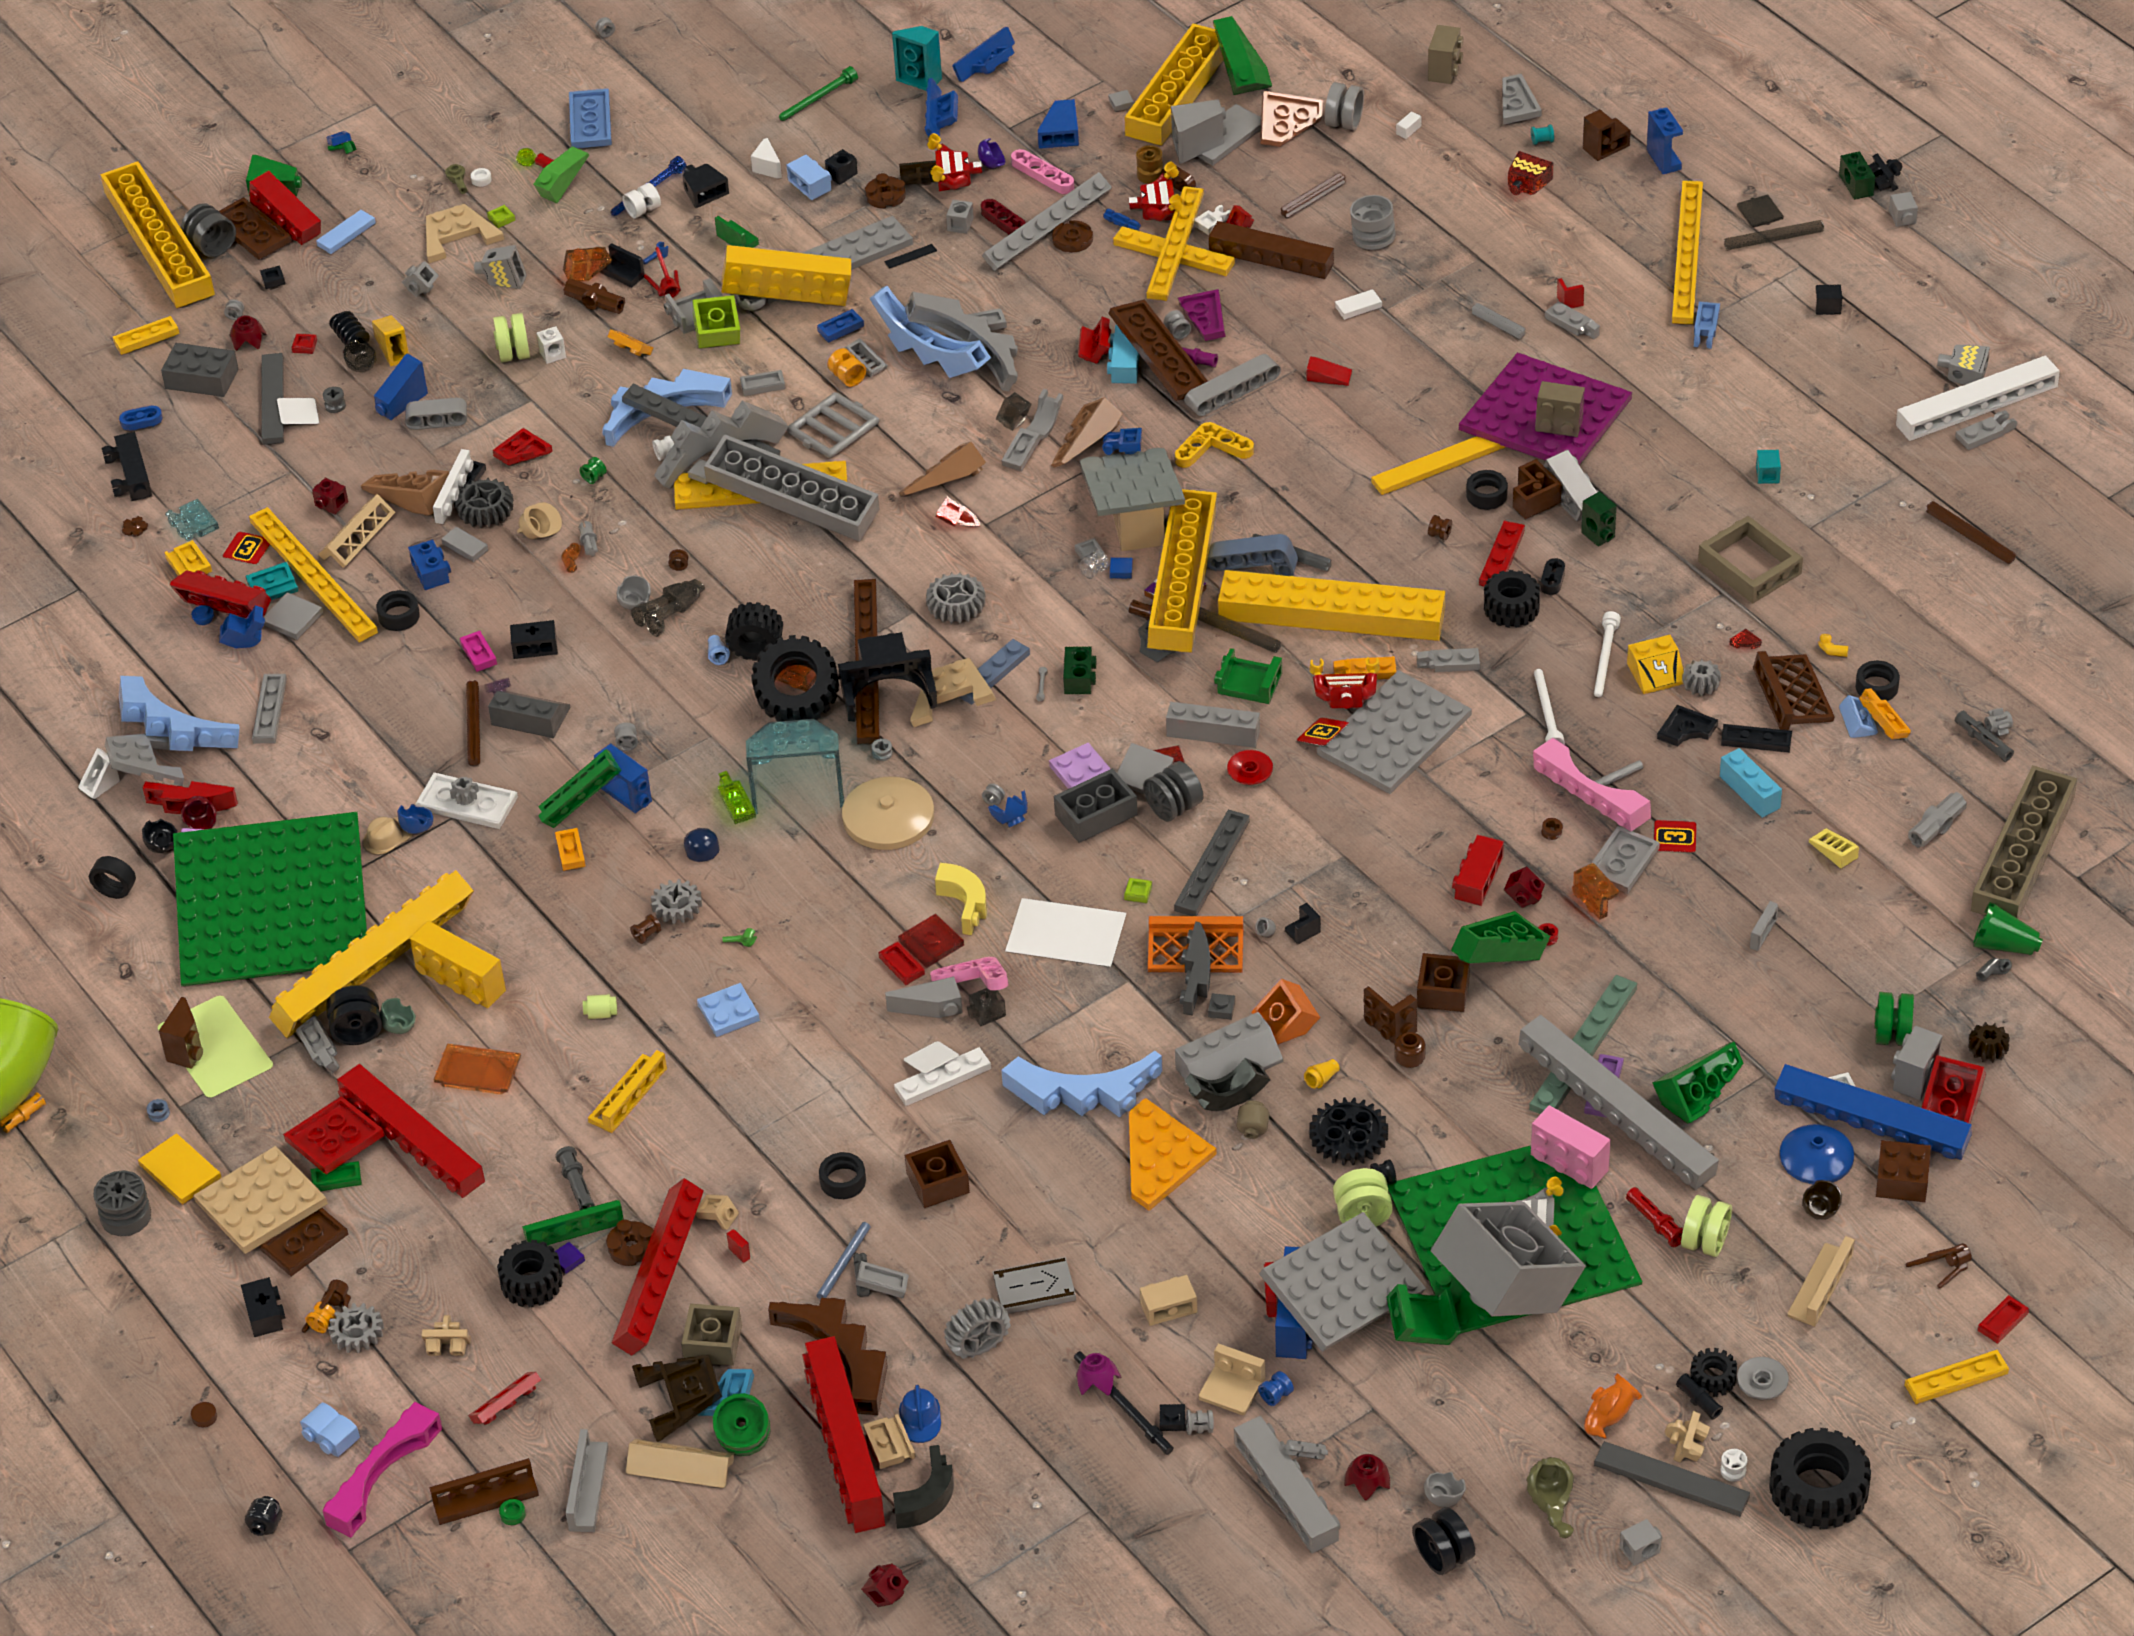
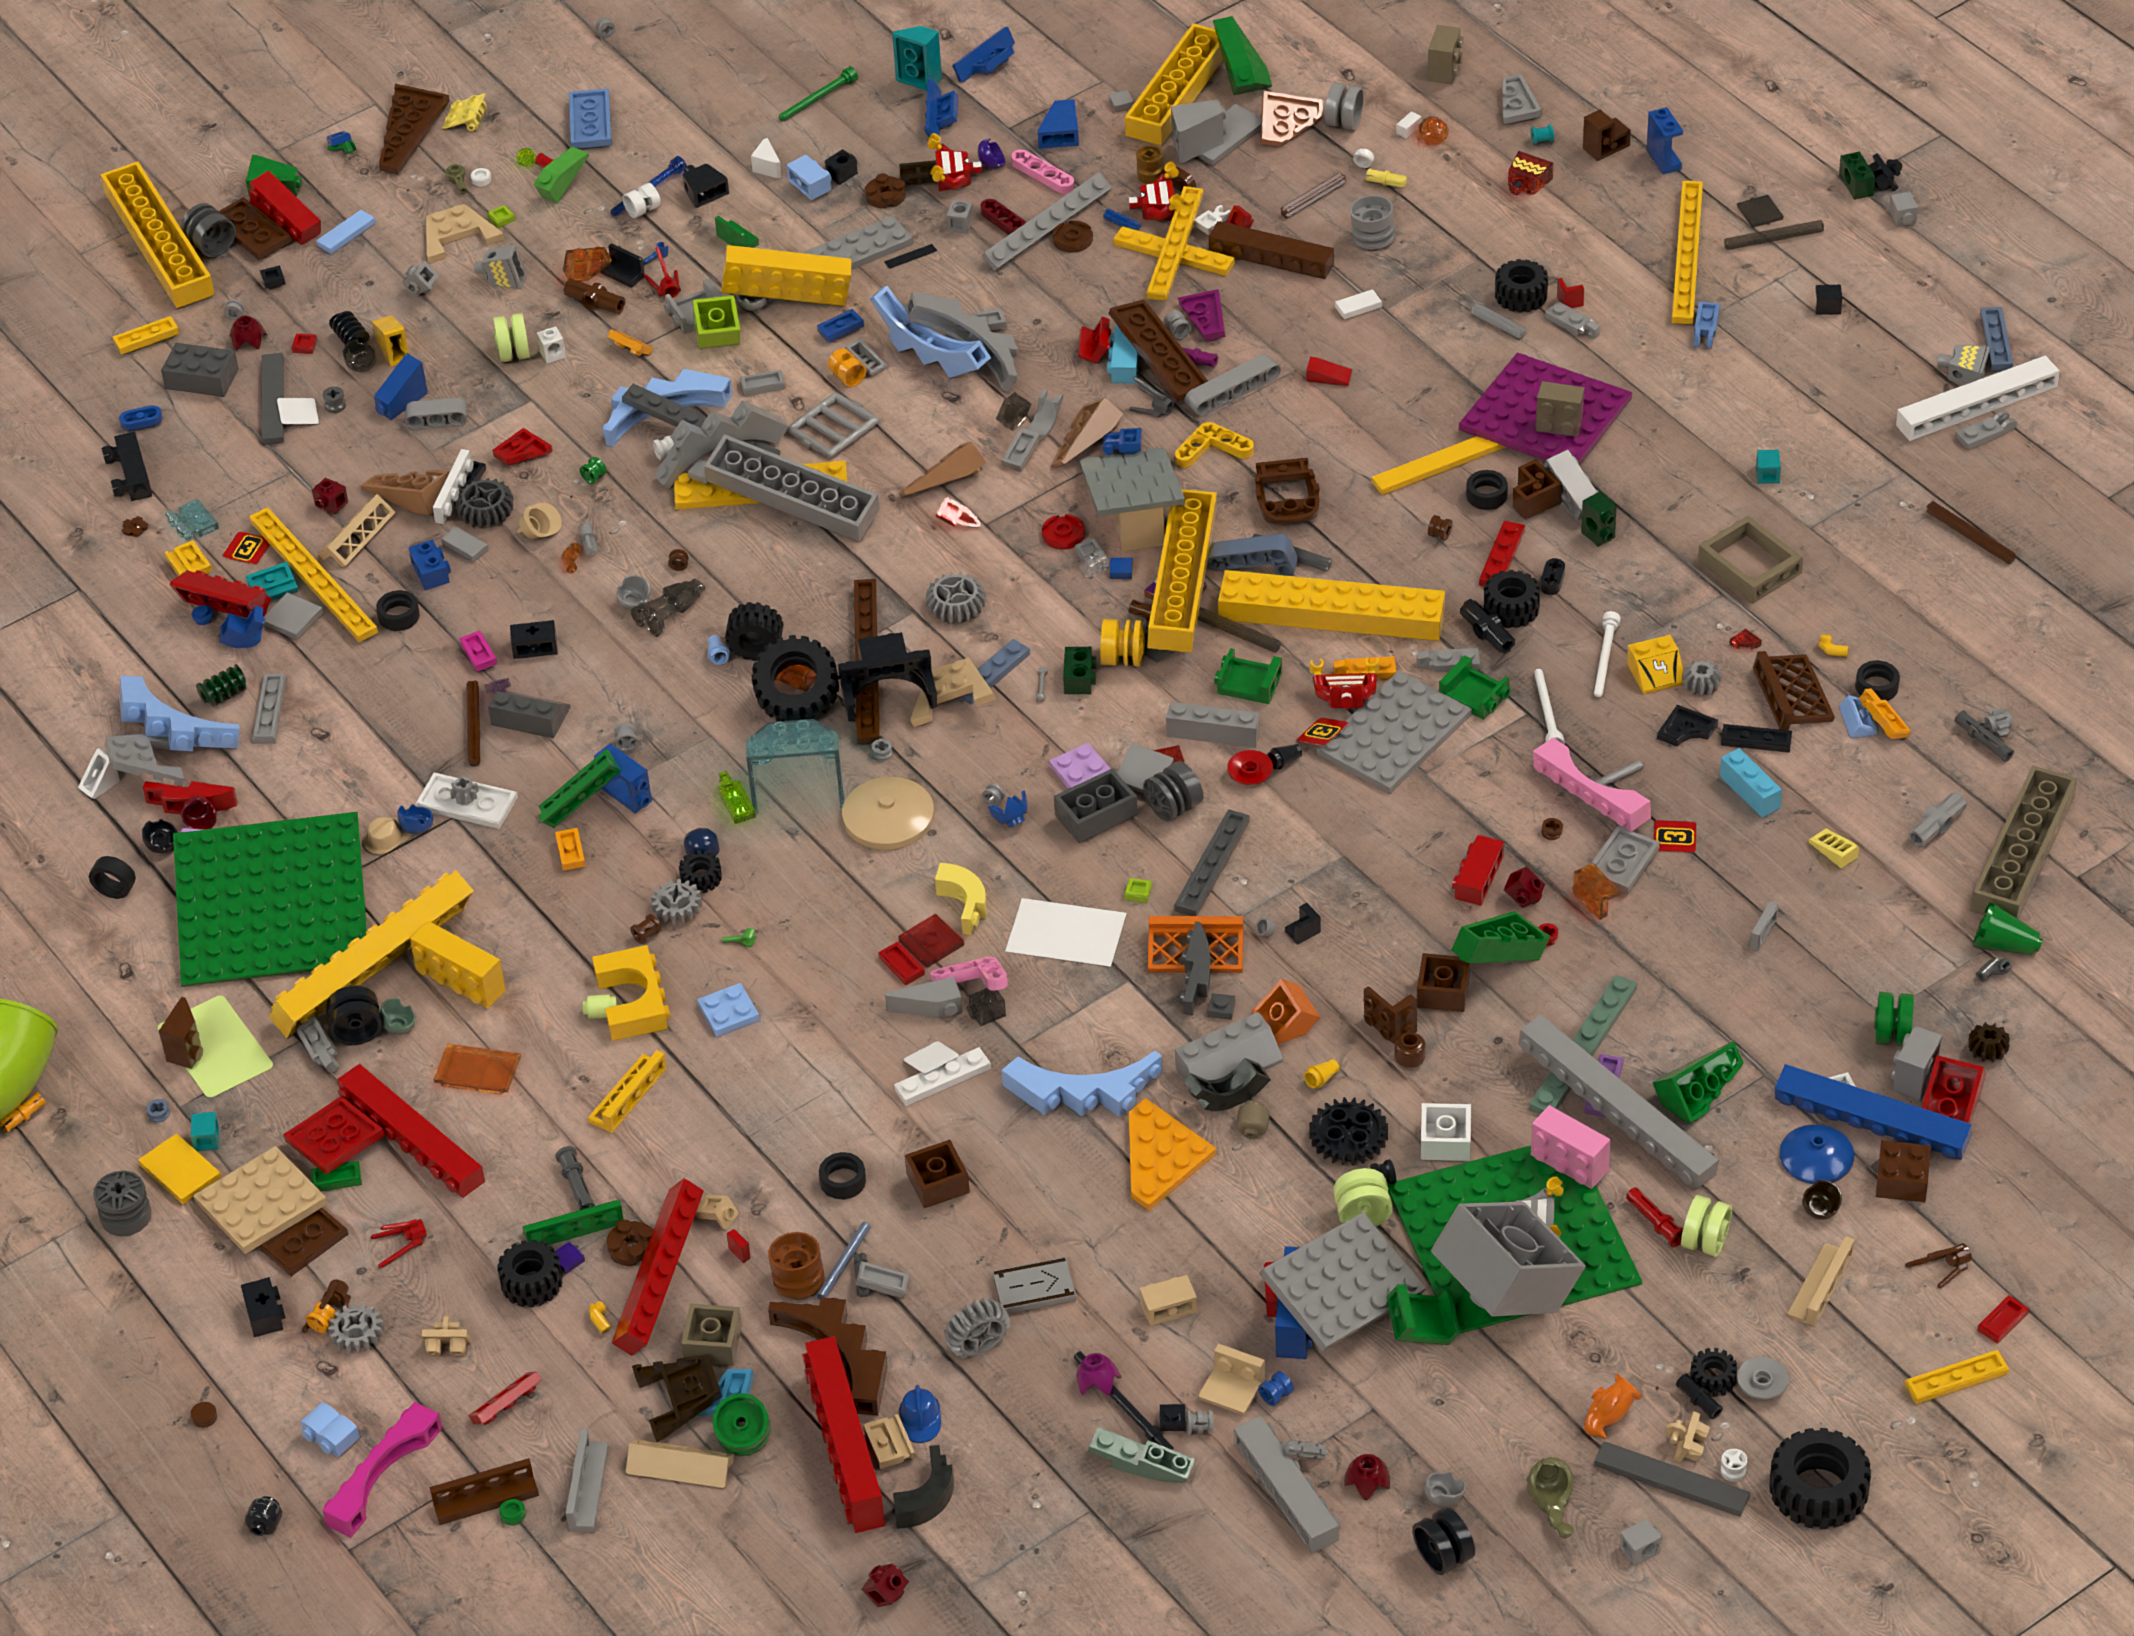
(205, 1131): none -> teal brick
(221, 685): none -> dark green piece
(408, 123): none -> reddish brown wing
(412, 1230): none -> red plant
(466, 111): none -> light yellow hinge
(596, 1315): none -> yellow arm
(637, 968): none -> yellow arch
(701, 862): none -> black tyre
(796, 1265): none -> dark orange wheel
(1063, 531): none -> red tile
(1121, 642): none -> yellow wheel
(1141, 1460): none -> sand green slope
(1160, 403): none -> dark grey plant
(1284, 755): none -> black cone
(1290, 509): none -> reddish brown slope
(1363, 158): none -> white tile
(1386, 178): none -> light yellow axle
(1432, 130): none -> clear orange hair
(1445, 1132): none -> white brick
(1474, 688): none -> green panel
(1487, 626): none -> black piece
(1521, 285): none -> black tyre
(1996, 338): none -> sand blue plate

